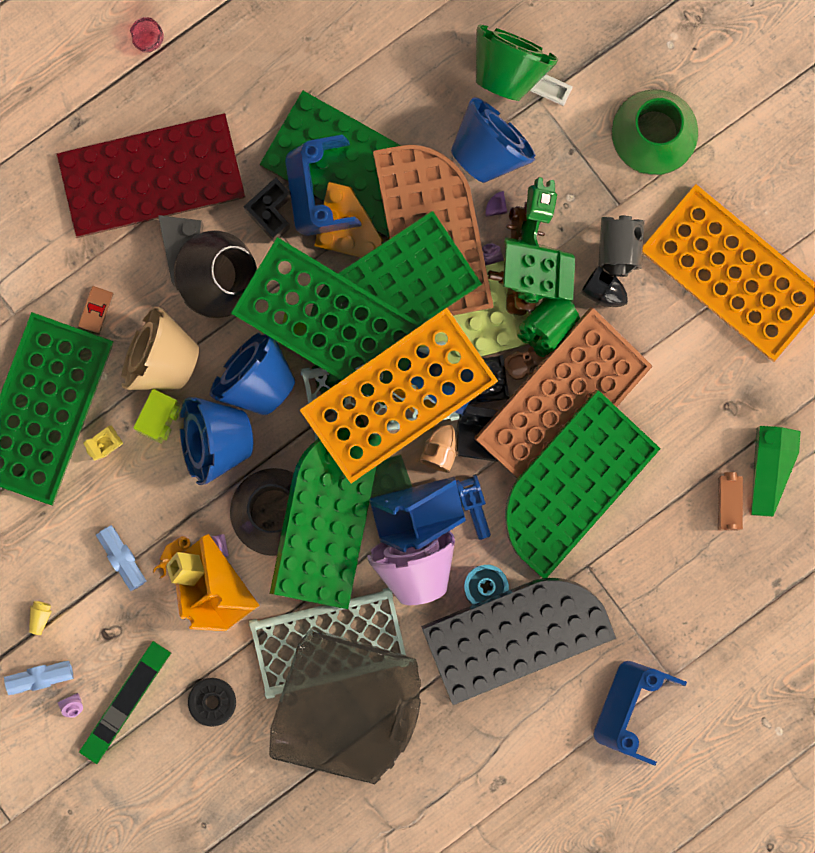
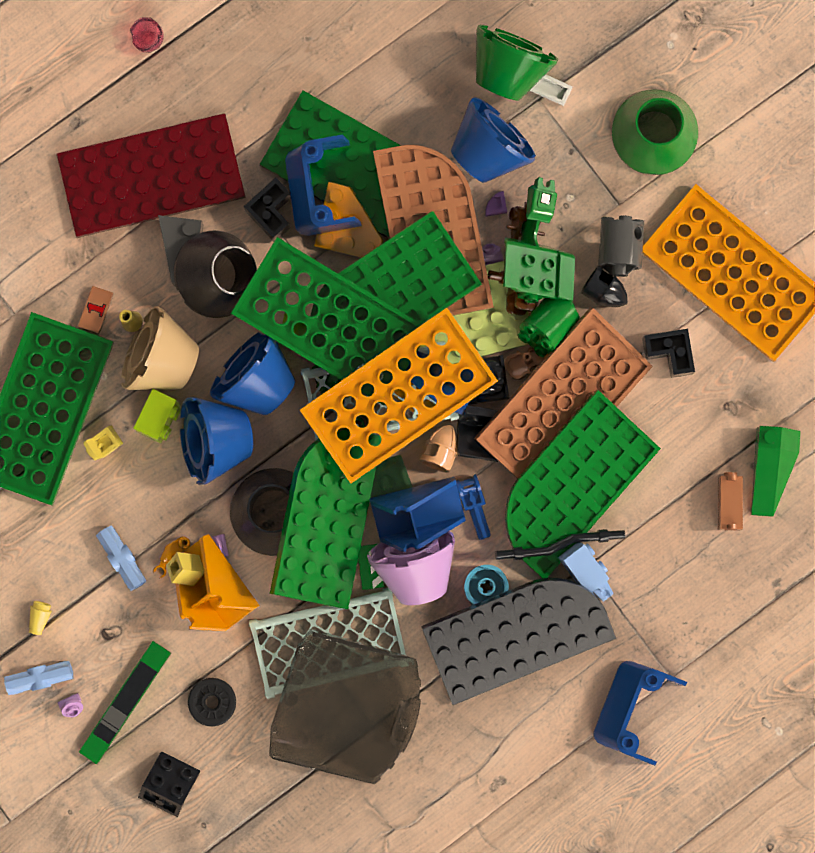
(131, 320): none -> light yellow cone
(168, 784): none -> black bracket
(369, 576): none -> green tile
(586, 570): none -> light blue hinge
(601, 536): none -> black bar
(674, 346): none -> black brick

